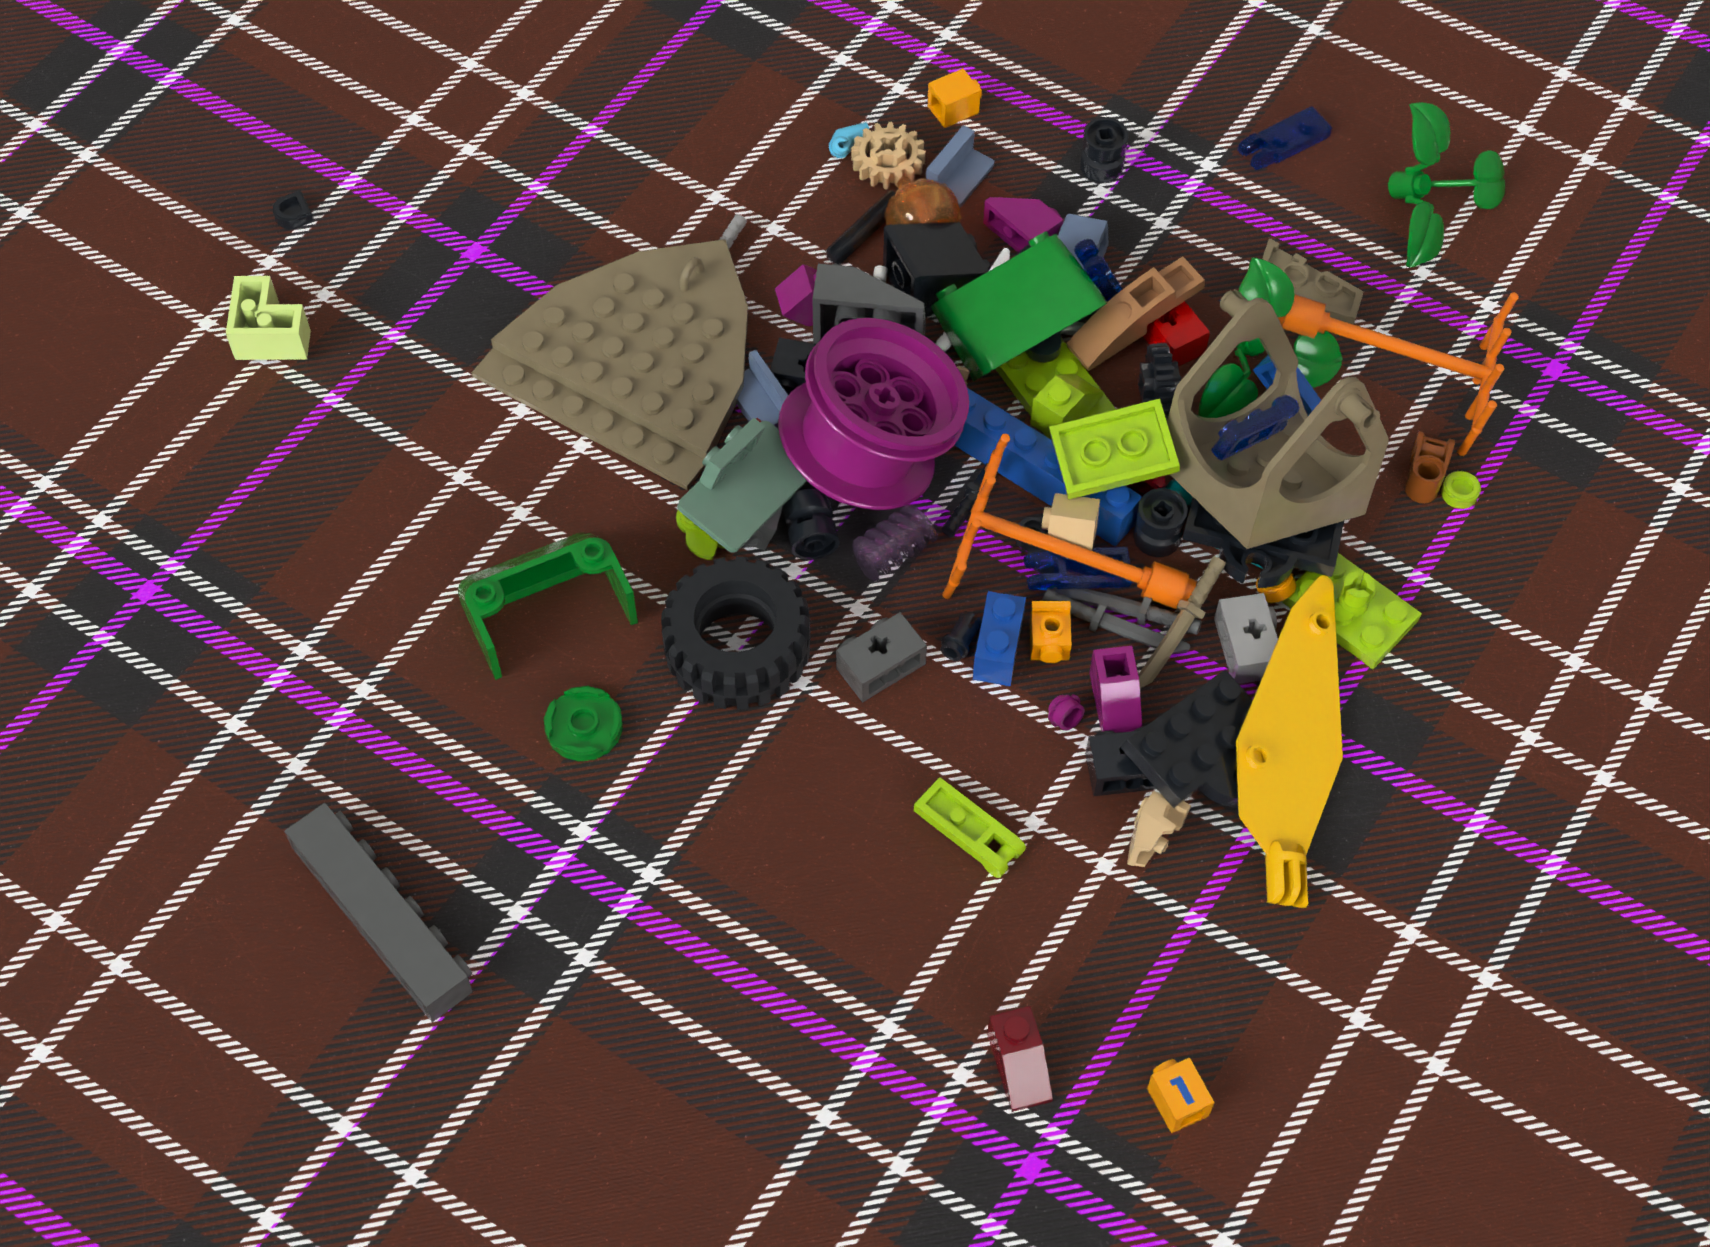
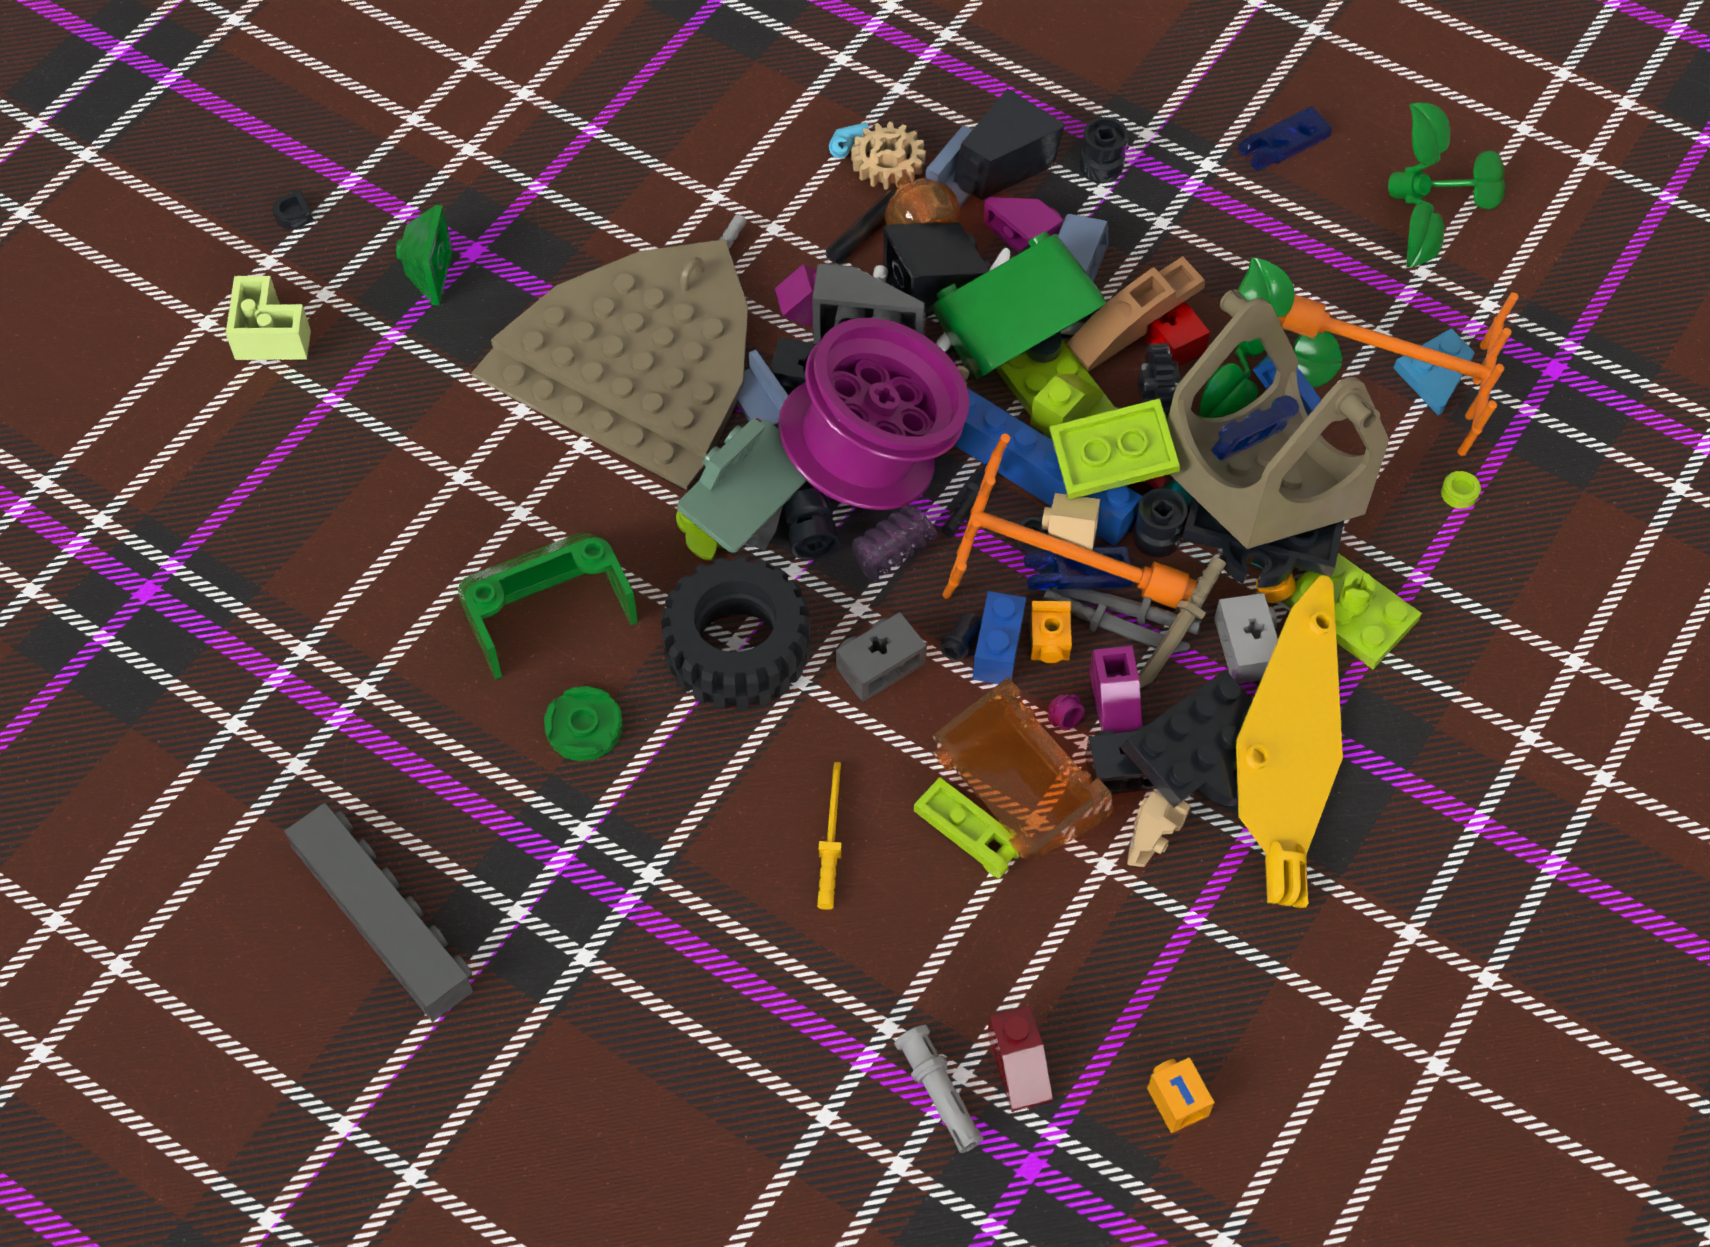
(427, 253): none -> green slope
(830, 850): none -> yellow sword
(931, 1072): none -> light grey pin
(954, 97): light orange brick -> none
(1007, 146): none -> black slope
(1021, 773): none -> clear orange windscreen
(1097, 268): clear blue hinge -> none
(1340, 297): dark tan wing -> none
(1427, 467): dark orange piece -> none
(1430, 381): none -> dark azure wing

